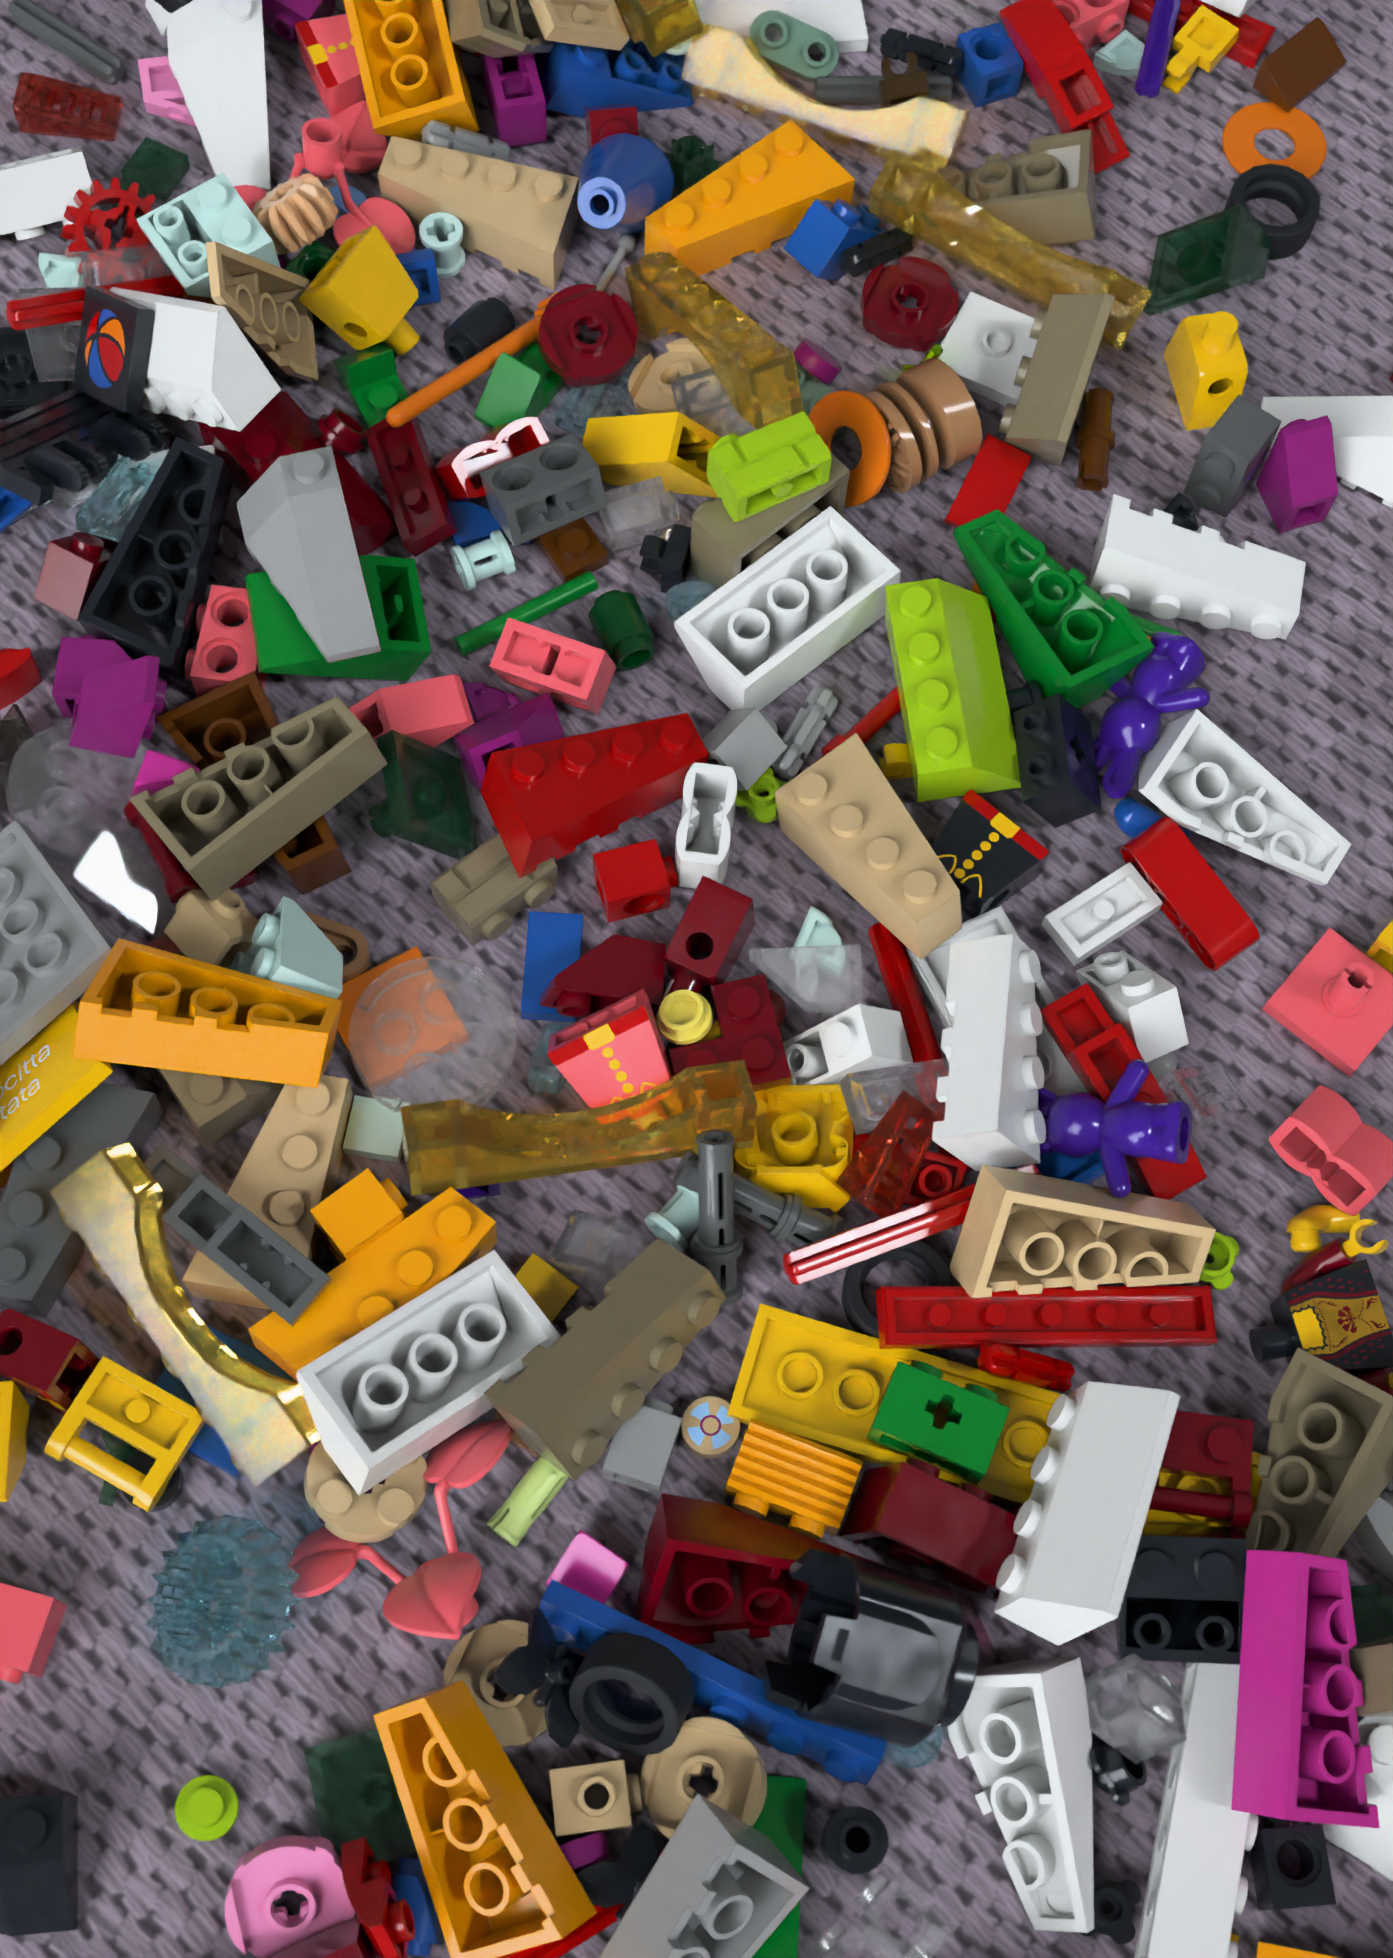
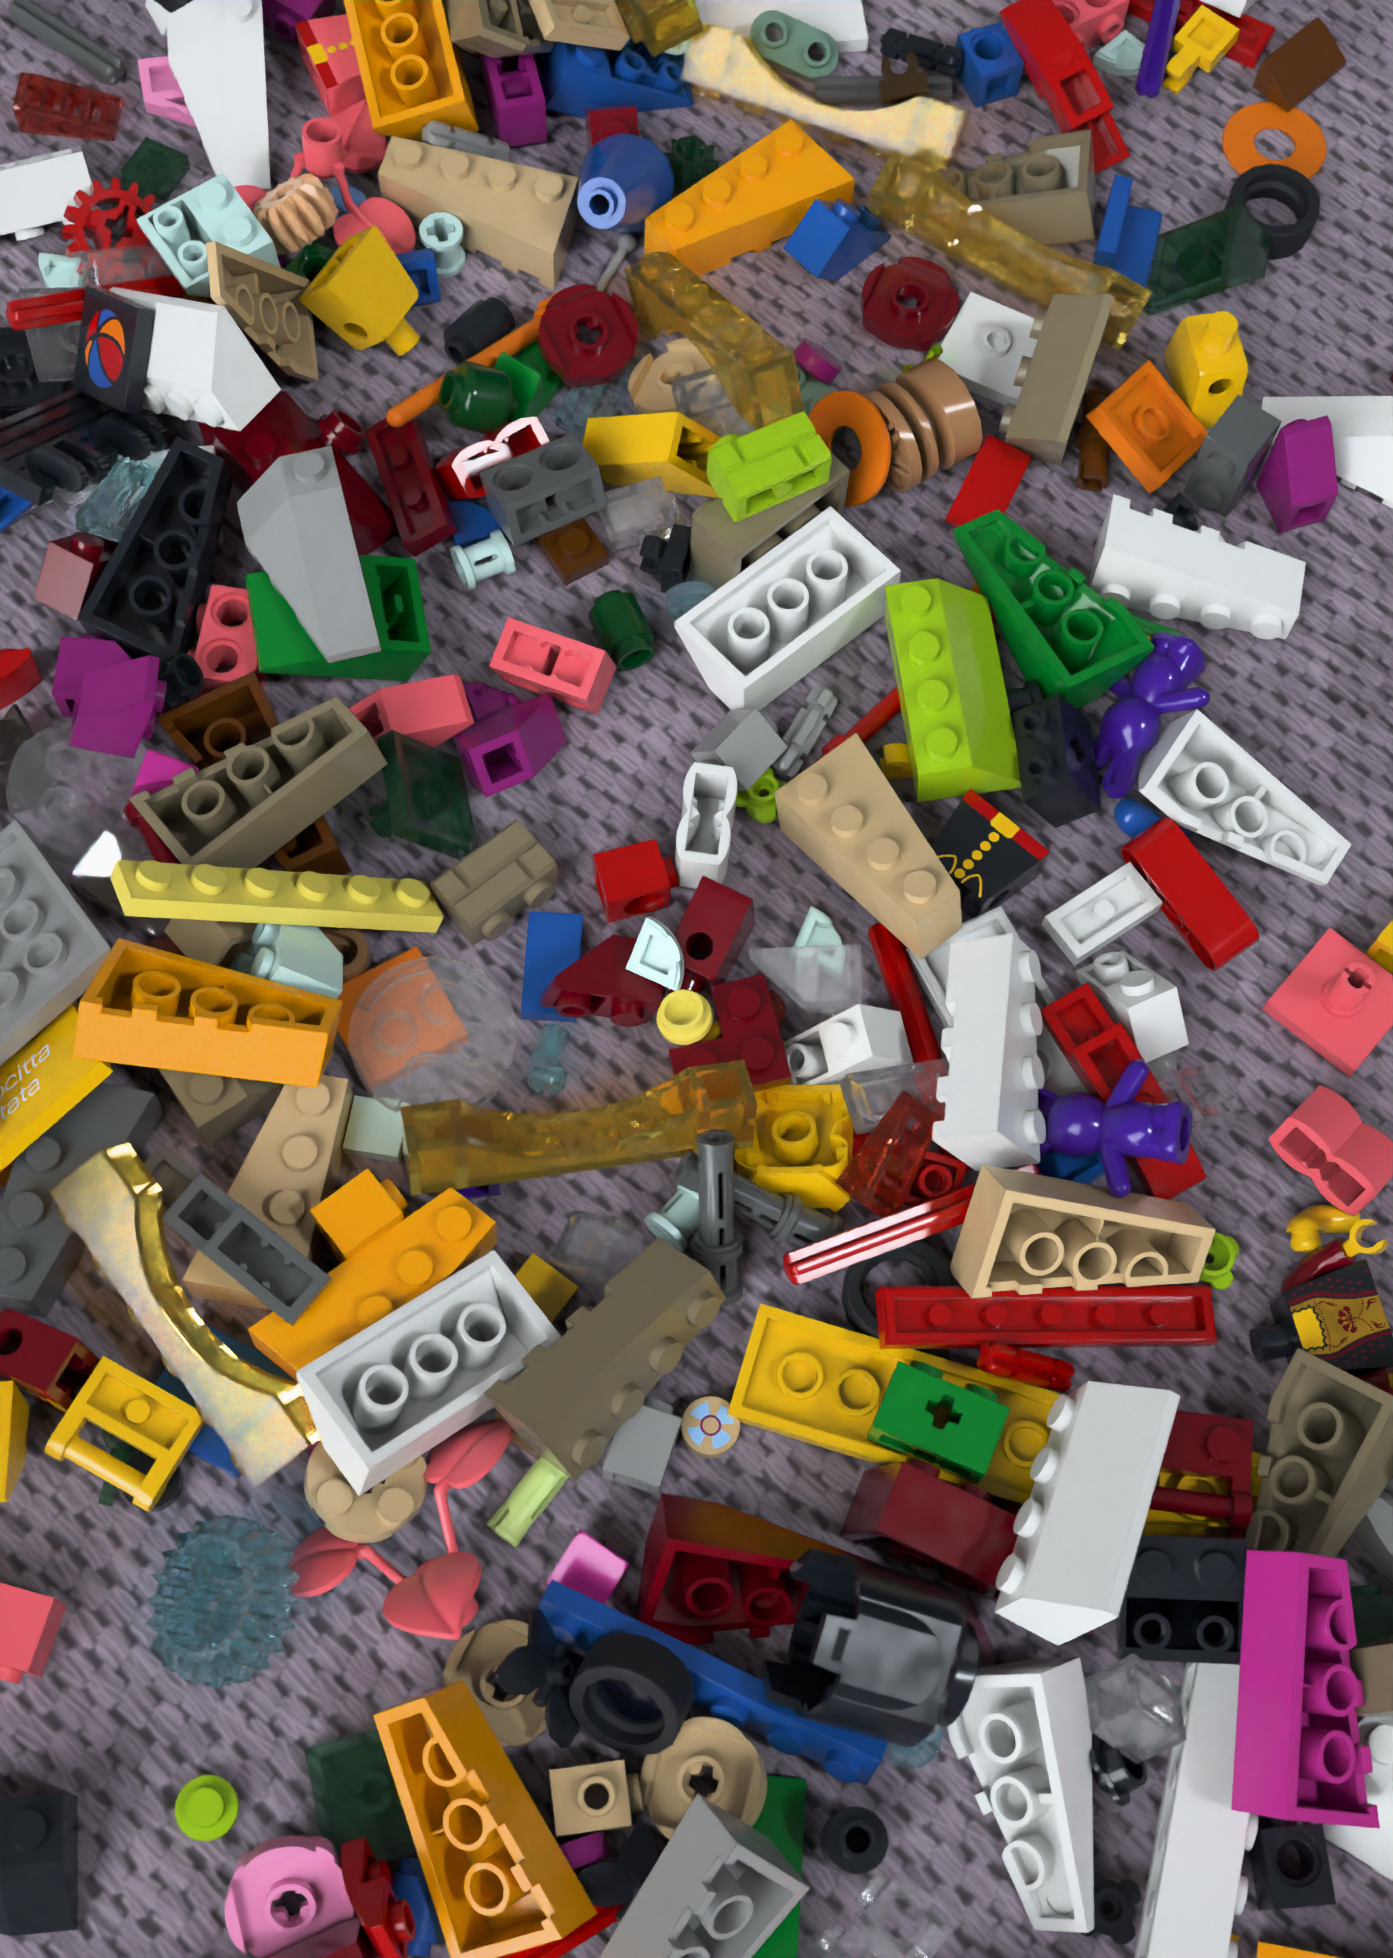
(182, 677): none -> black plate
(274, 897): none -> light yellow plate
(371, 381): green slope -> none
(477, 397): none -> dark green head
(526, 612): green bar -> none
(586, 785): red wedge -> none
(612, 1052): coral torso -> none
(657, 955): none -> light aqua tile
(792, 1480): light orange brick -> none
(876, 251): black axle -> none
(1127, 234): none -> blue panel
(1148, 426): none -> orange plate

